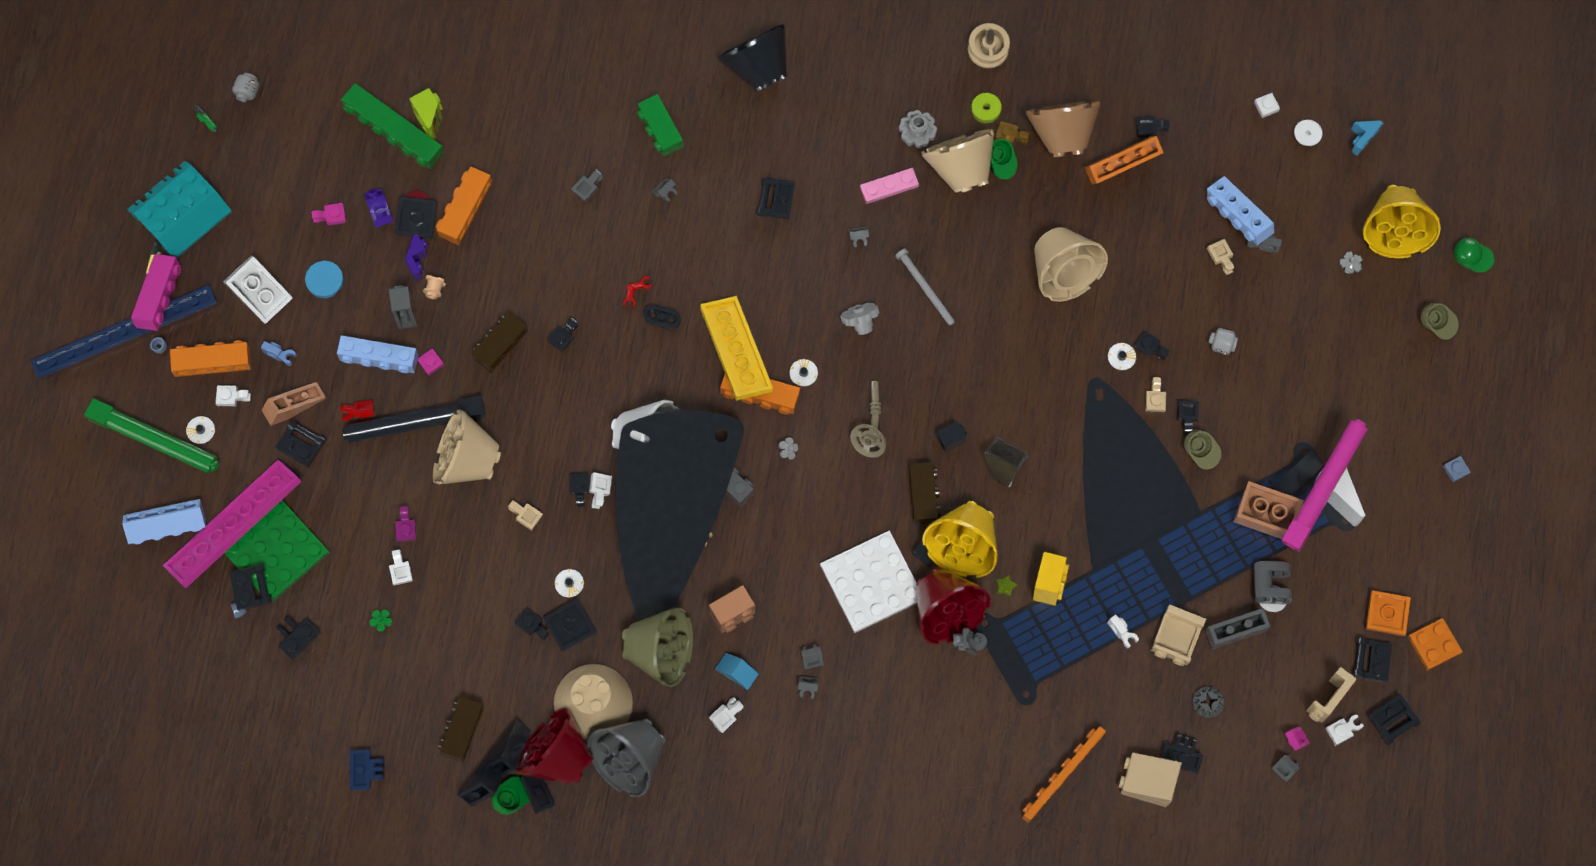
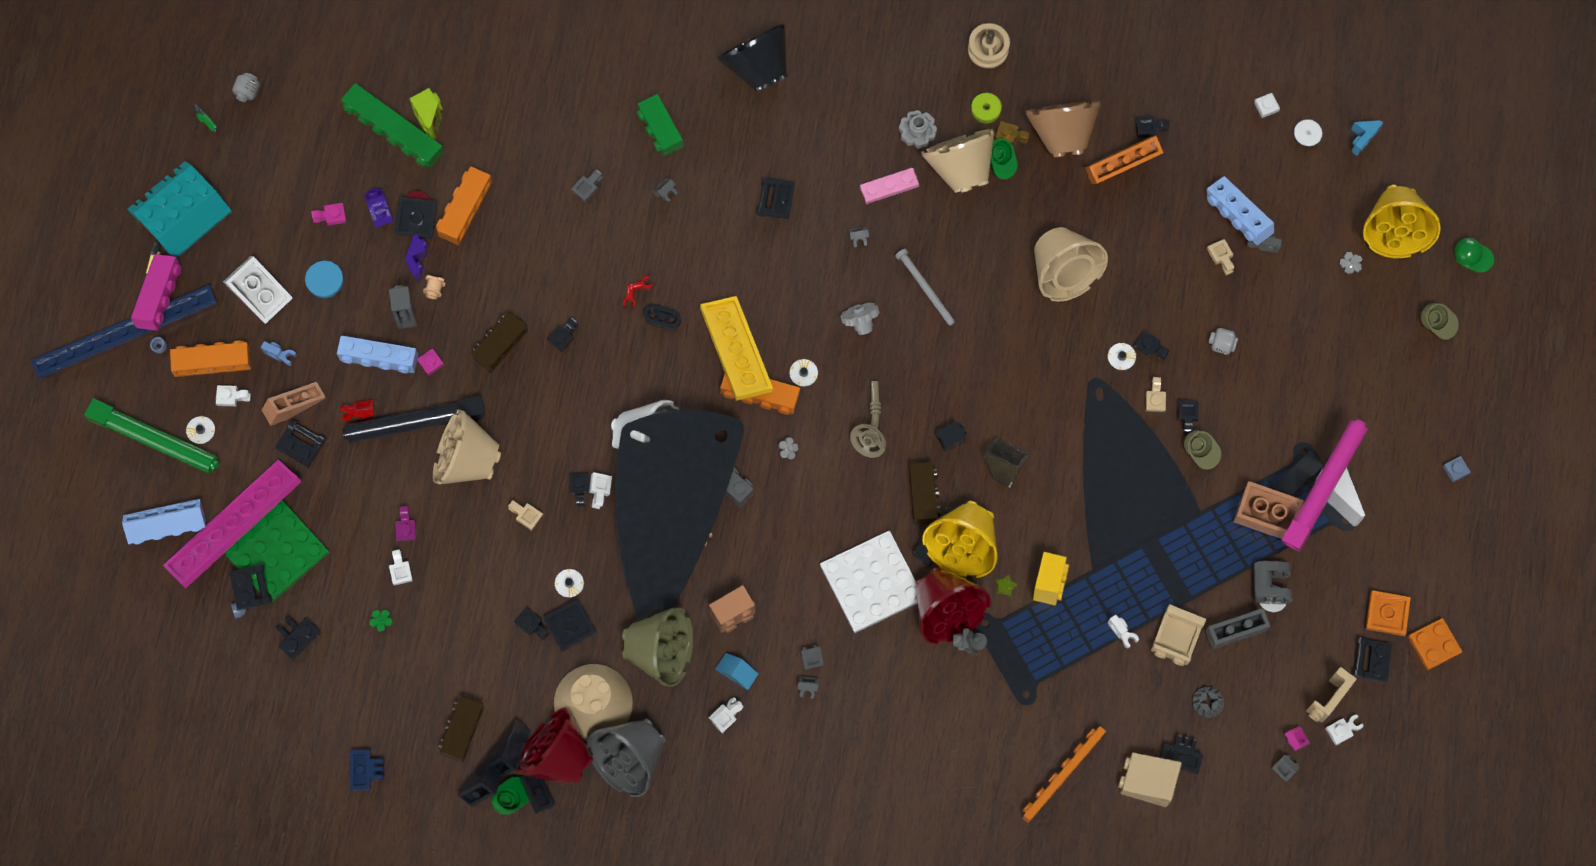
(1391, 713): black plate -> none

